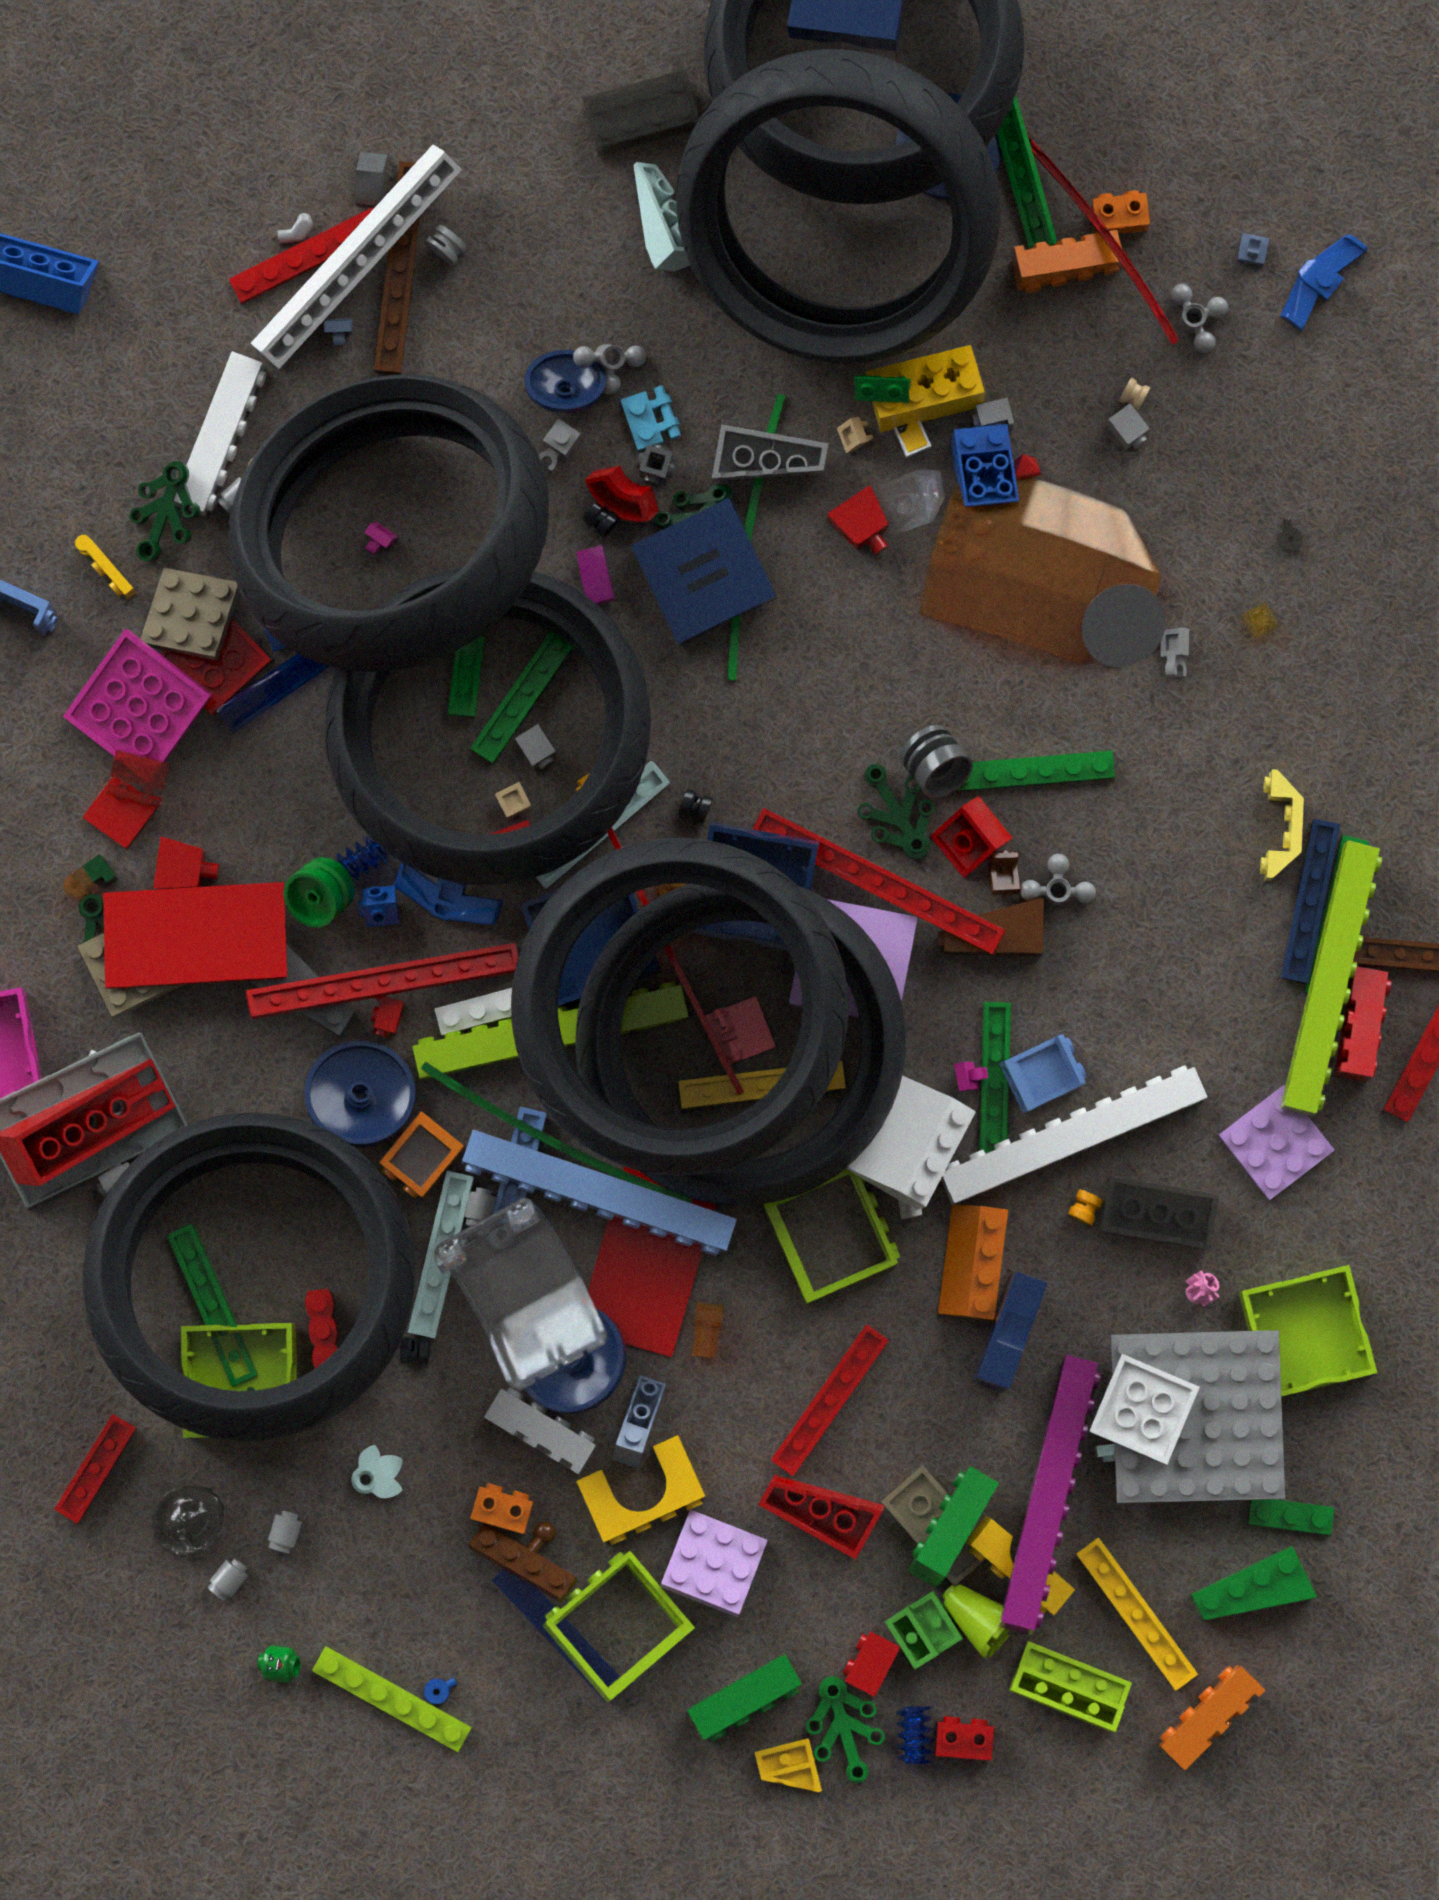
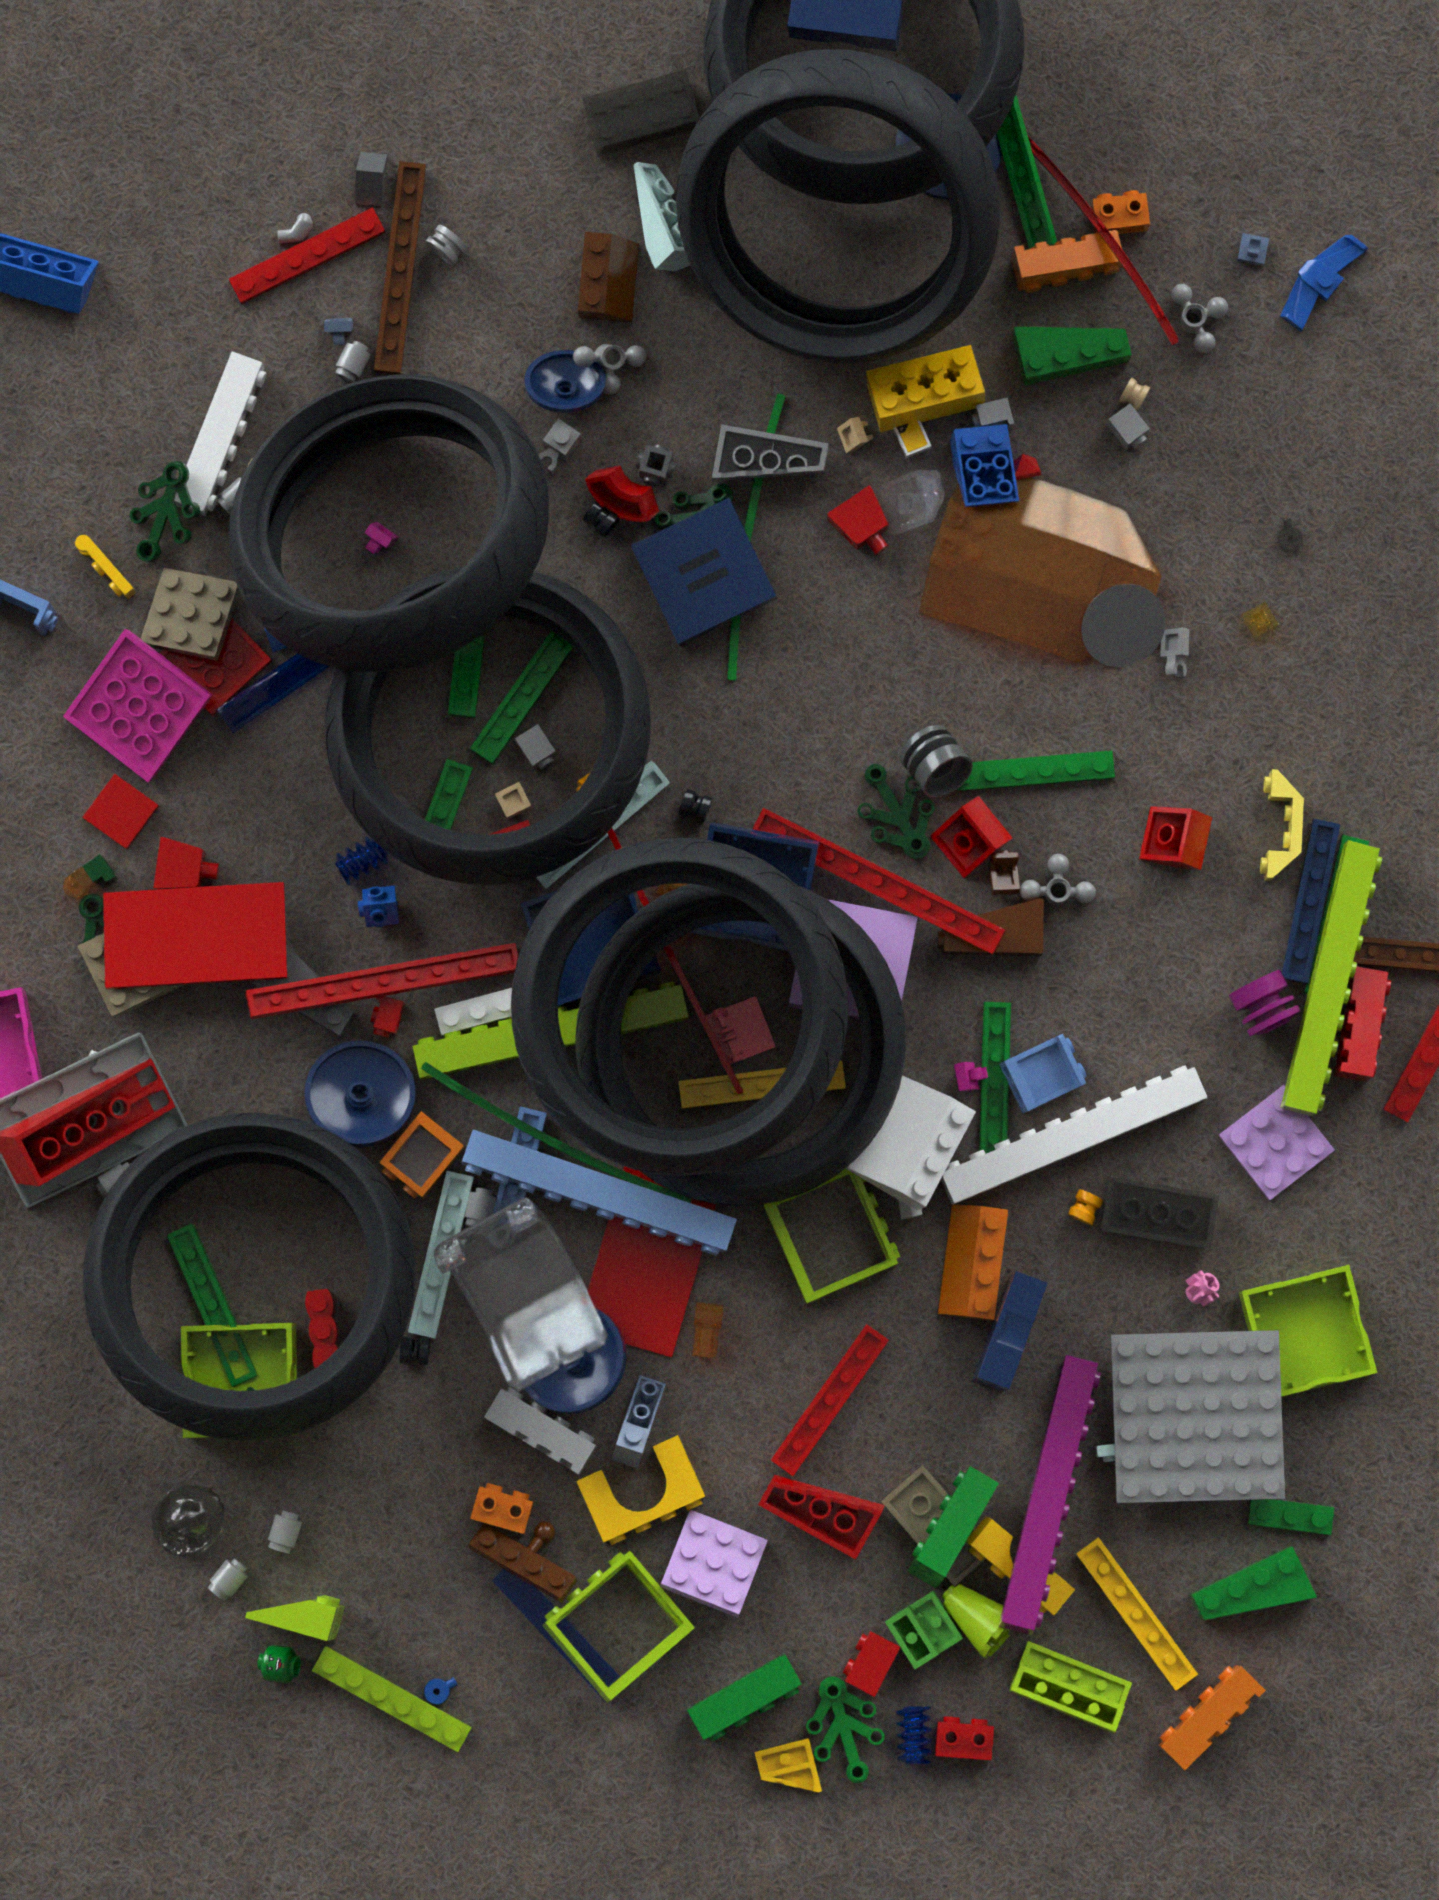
(95, 1468): red plate -> none
(138, 770): clear red plate -> none
(313, 1618): none -> lime slope
(319, 892): green wheel -> none
(352, 361): none -> light grey brick
(356, 256): white brick -> none
(381, 1471): light aqua plate -> none
(447, 898): blue plate -> none
(449, 794): none -> green plate
(595, 575): magenta slope -> none
(608, 277): none -> reddish brown slope
(642, 419): medium azure plate -> none
(882, 389): green hinge -> none
(1062, 352): none -> green wedge
(1144, 1409): white plate -> none
(1176, 837): none -> red slope
(1264, 1003): none -> magenta wheel

